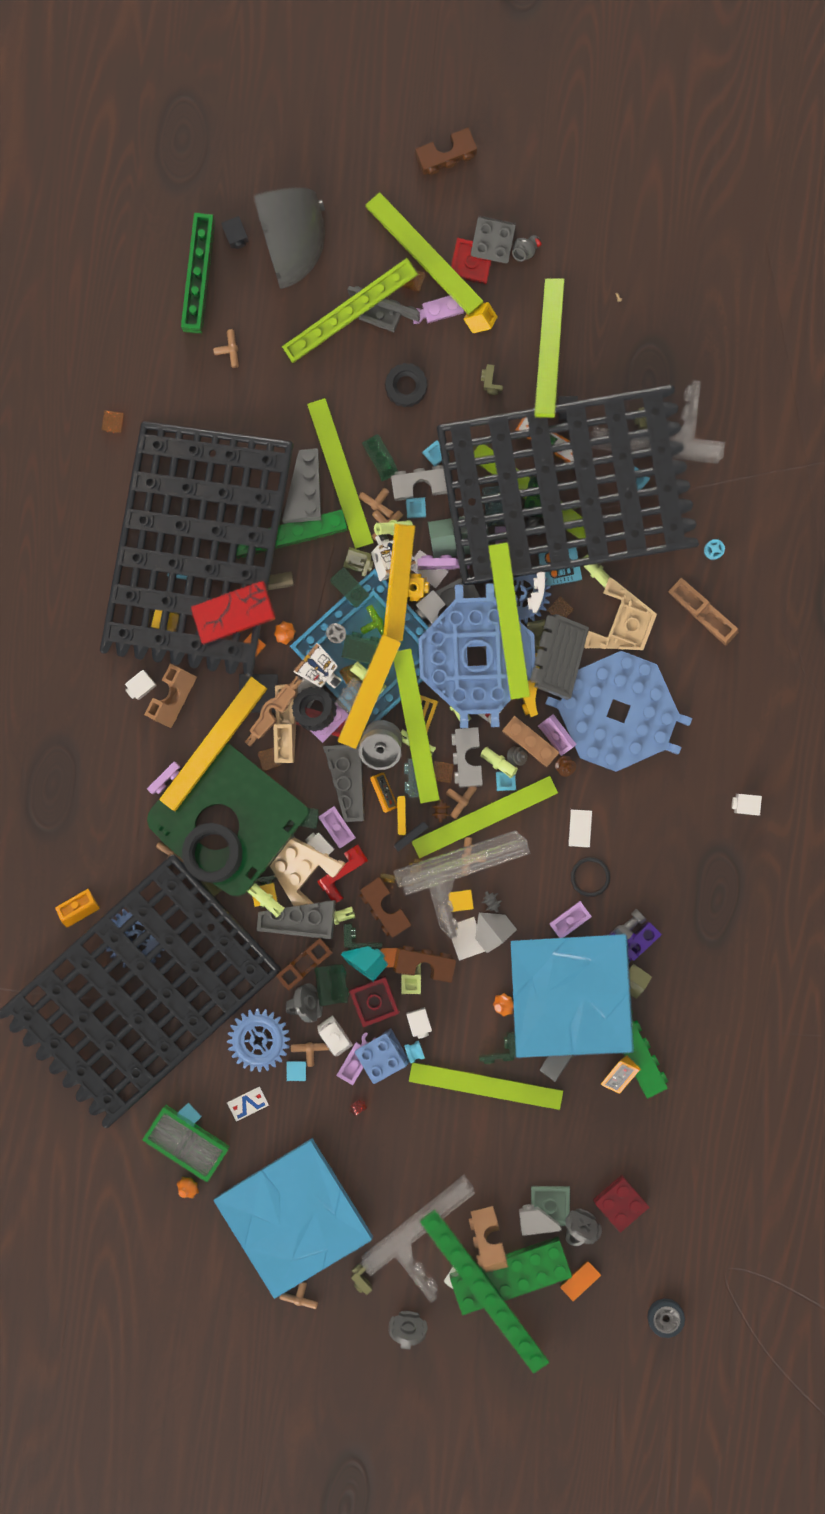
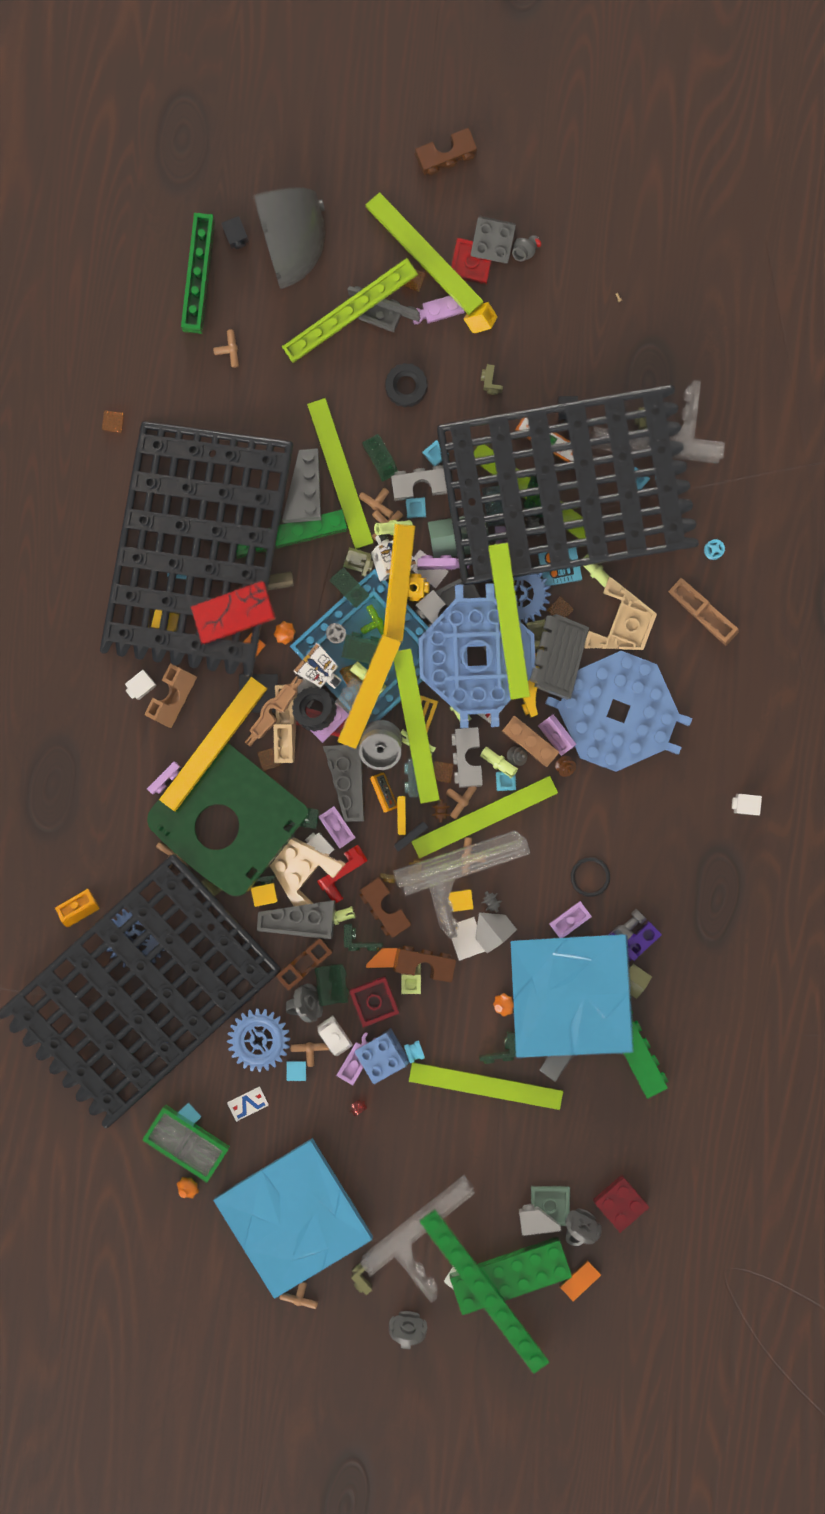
(193, 839): black tyre -> none
(266, 900): yellowish green pin -> none
(366, 961): teal slope -> none
(419, 1023): white brick -> none
(491, 1256): medium nougat arch -> none
(536, 598): white slope -> none
(549, 348): lime tile -> none
(580, 828): white sticker -> none
(621, 1075): slope -> none
(666, 1328): wheel -> none

